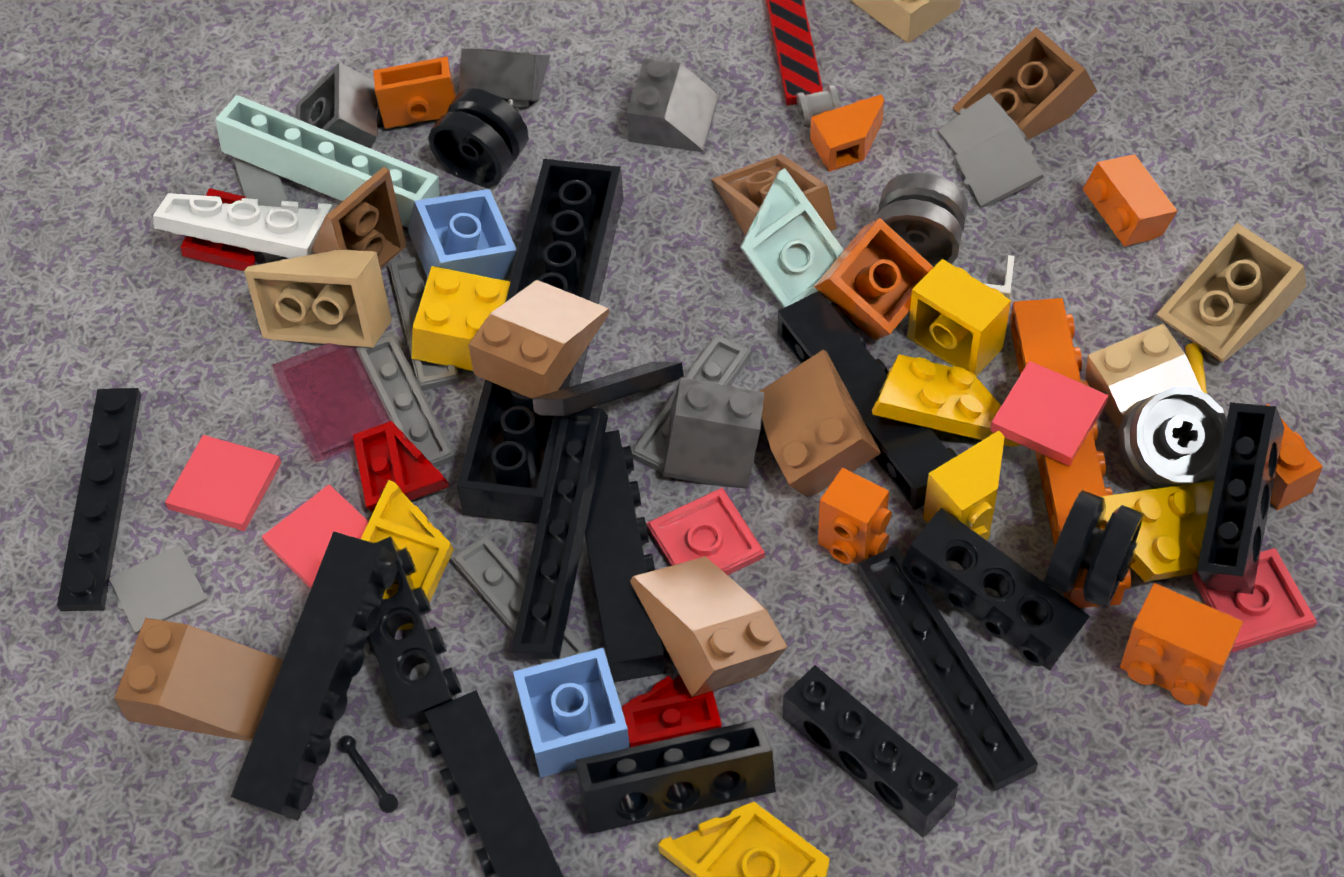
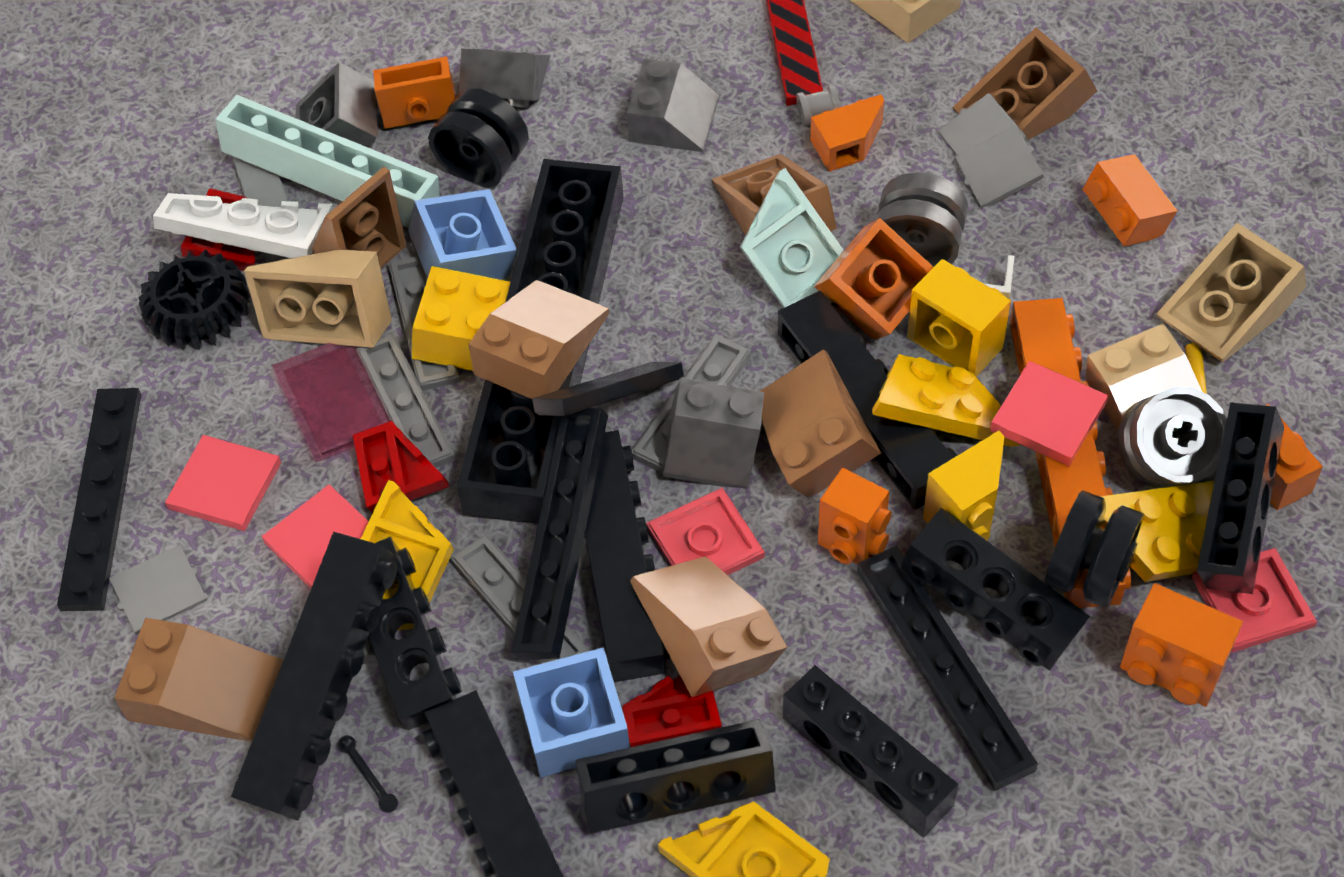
(174, 313): none -> black gear

